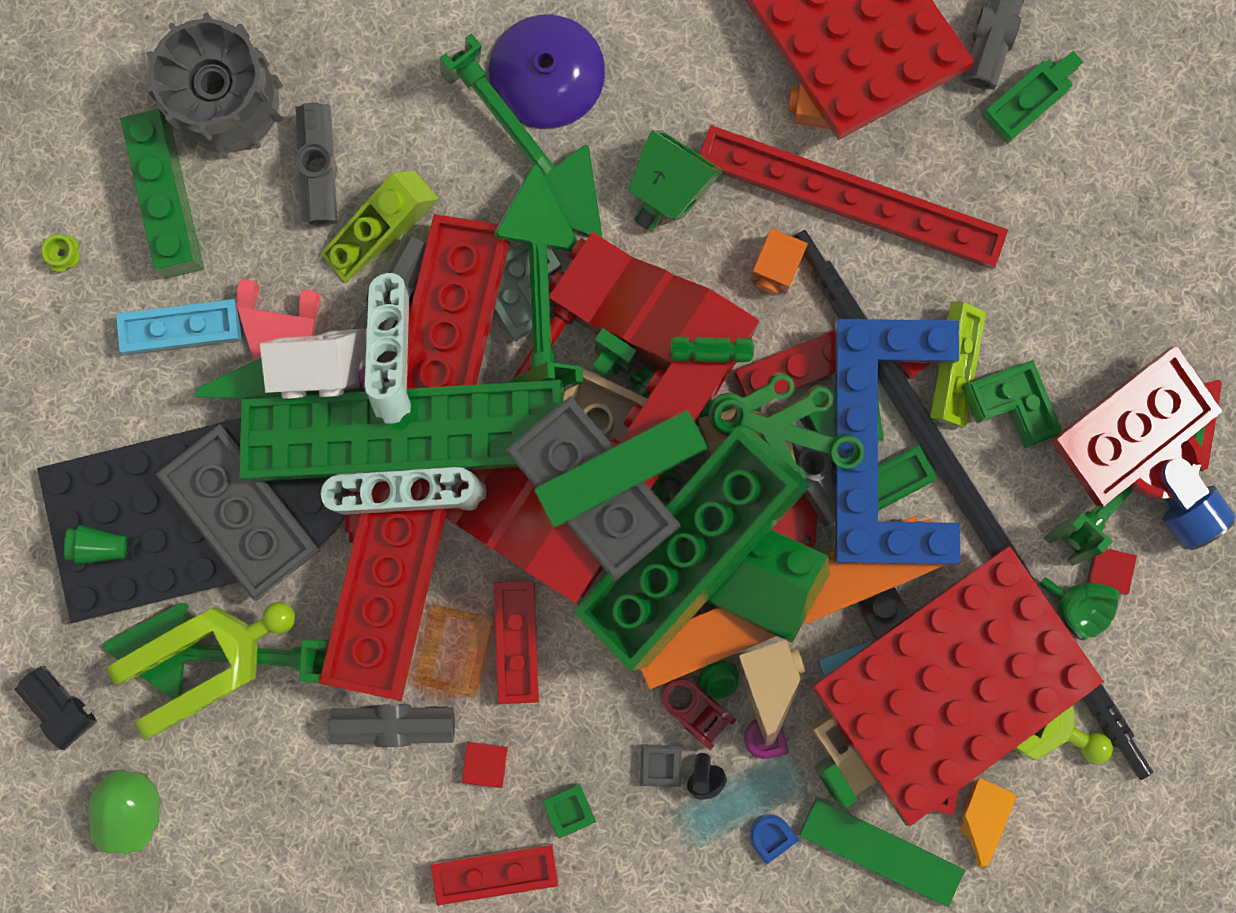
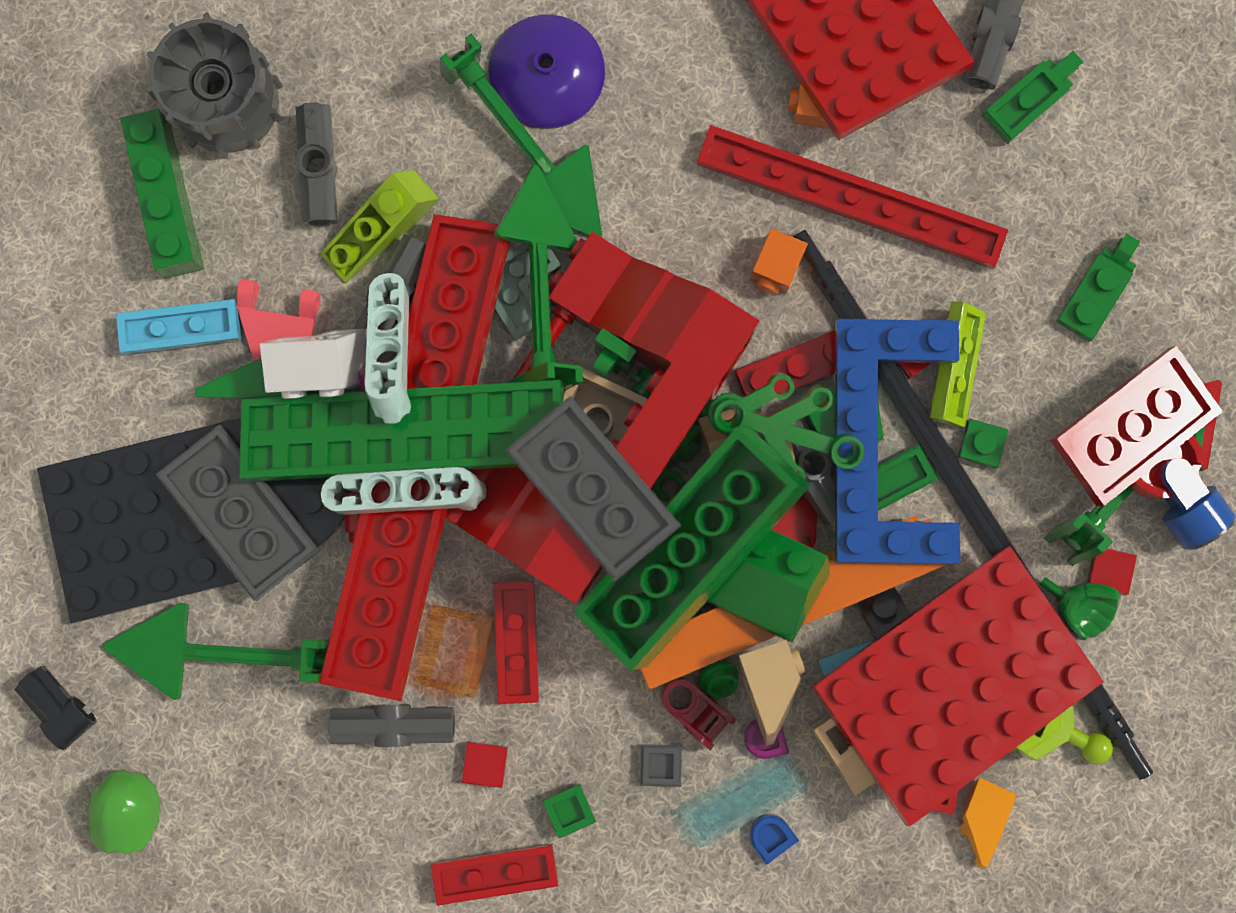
(53, 245): lime plate -> none
(93, 545): green cone -> none
(237, 641): lime piece -> none
(621, 469): green tile -> none
(669, 179): green torso -> none
(707, 779): black plate -> none
(712, 349): green axle -> none
(835, 783): green tile -> none
(882, 852): green tile -> none
(983, 443): none -> green plate
(1021, 394): green tile -> none
(1099, 289): none -> green hinge

